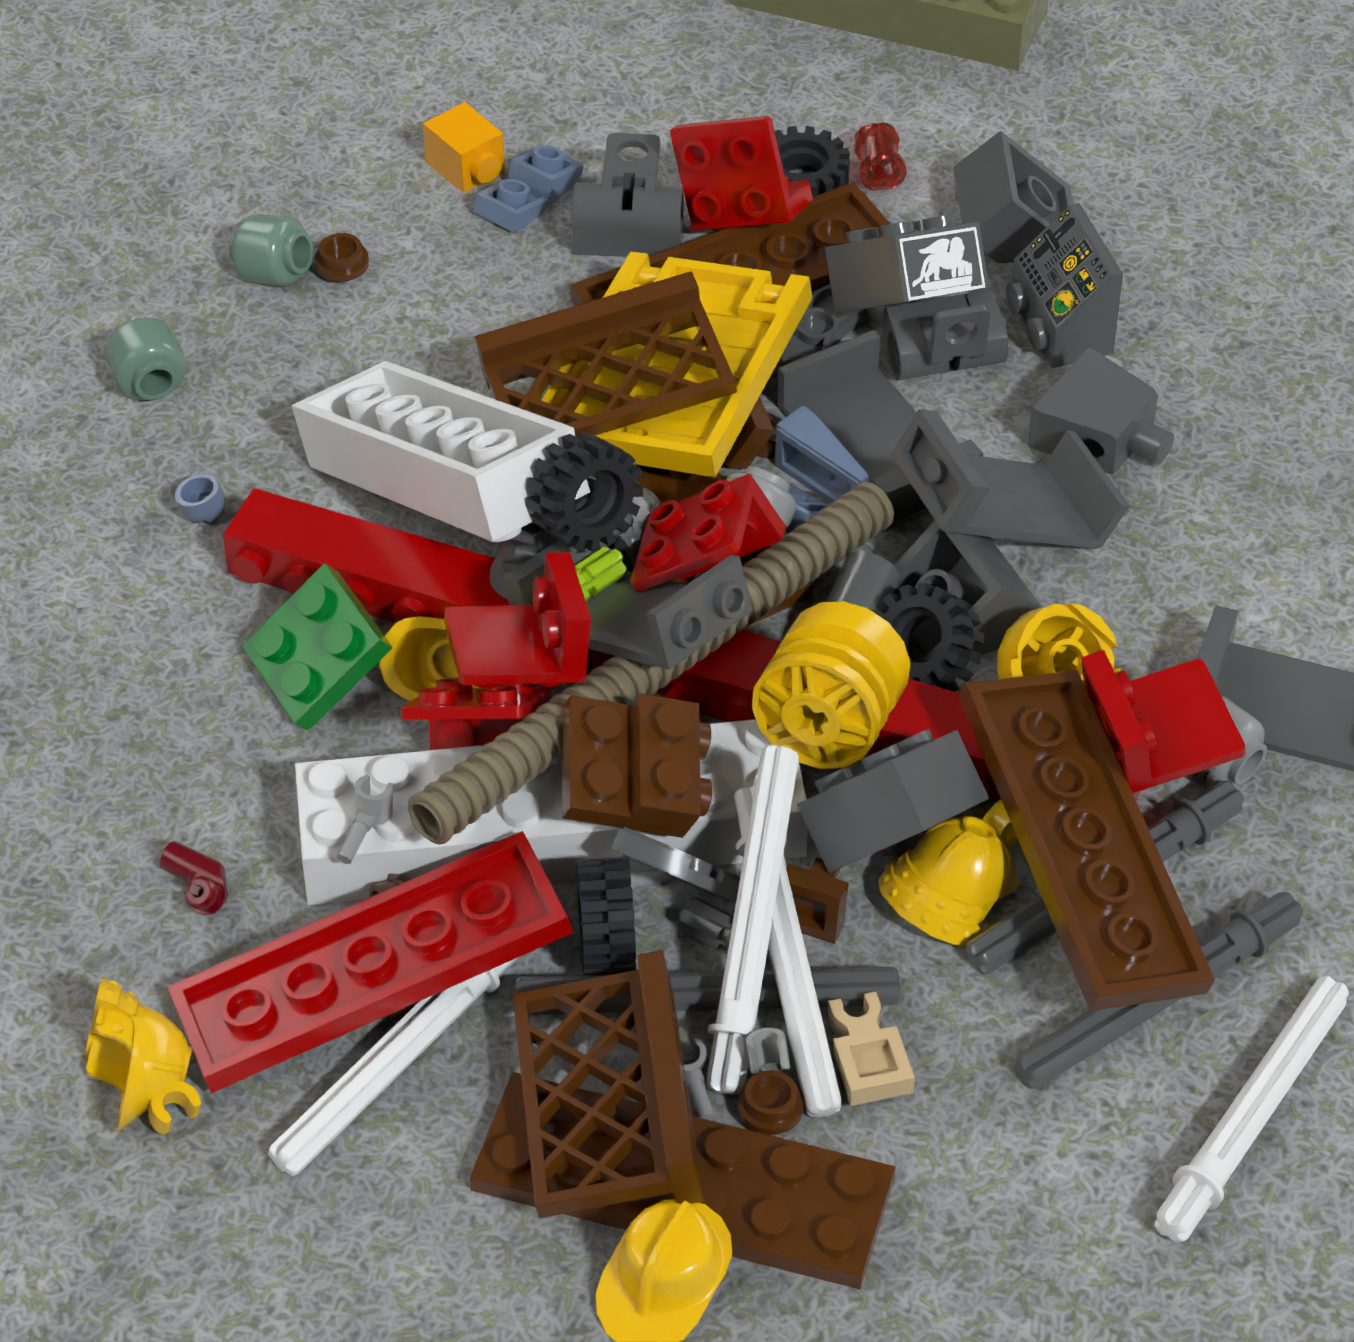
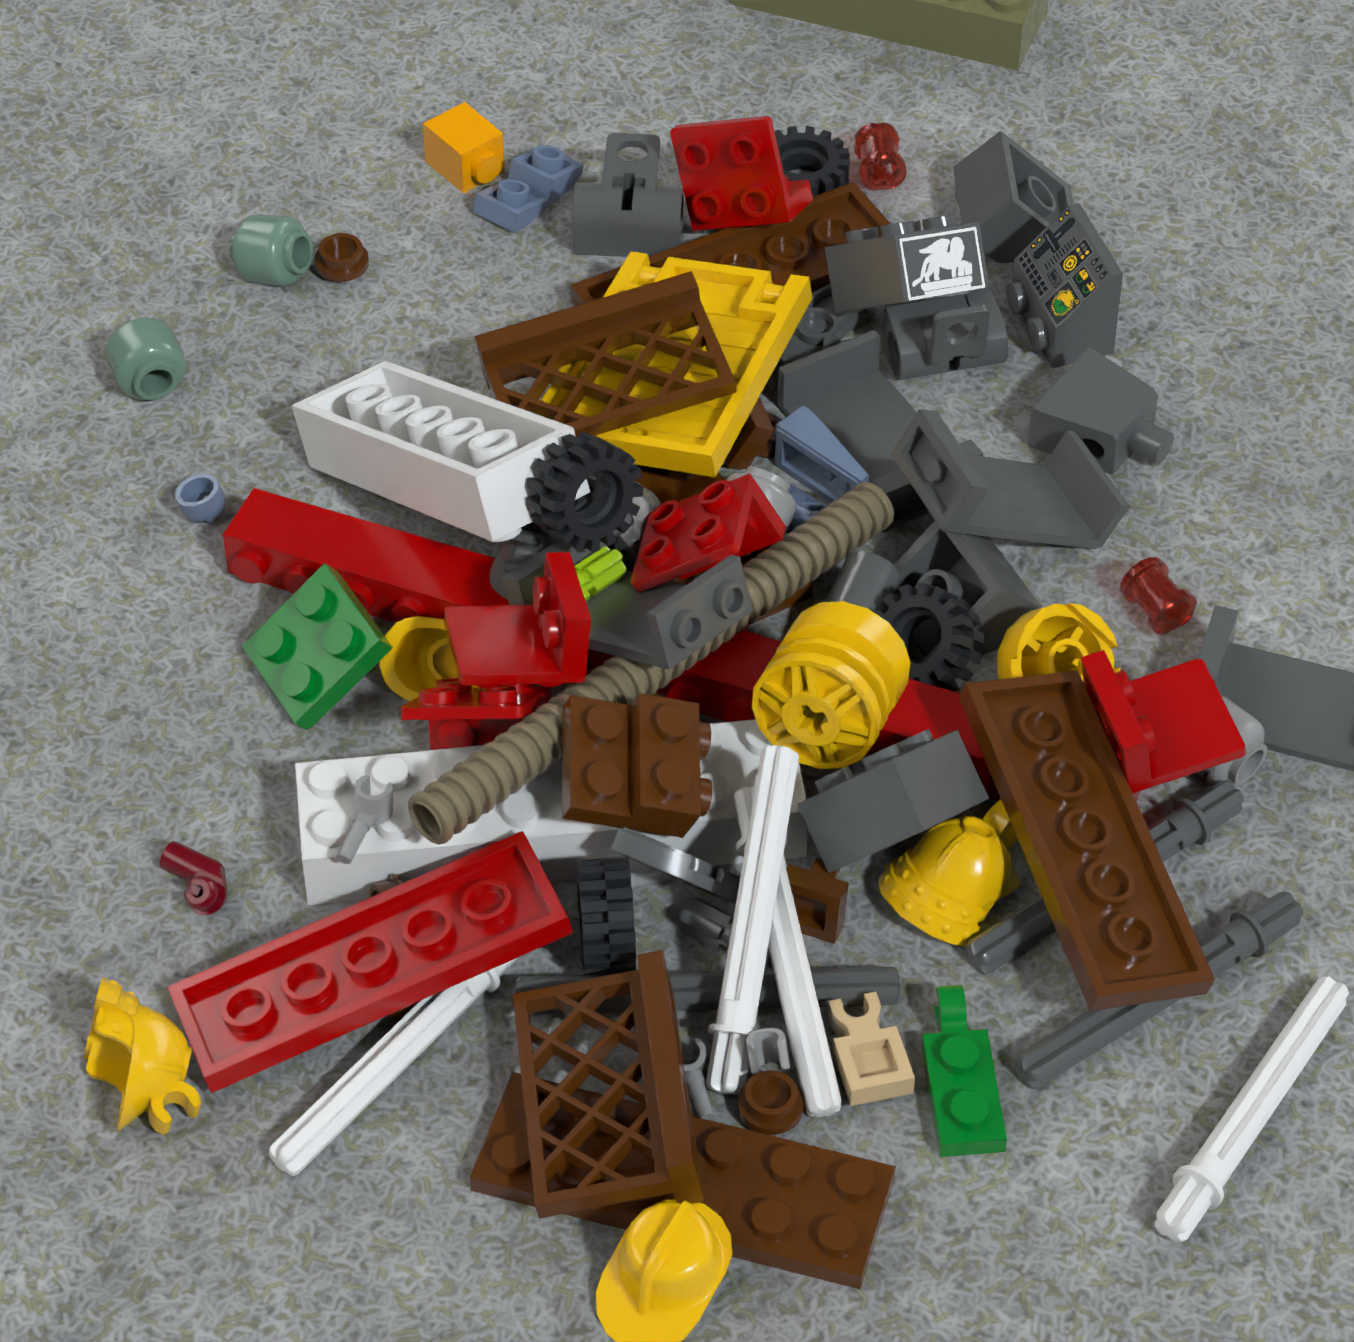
(961, 1081): none -> green plate
(1158, 595): none -> clear red bush

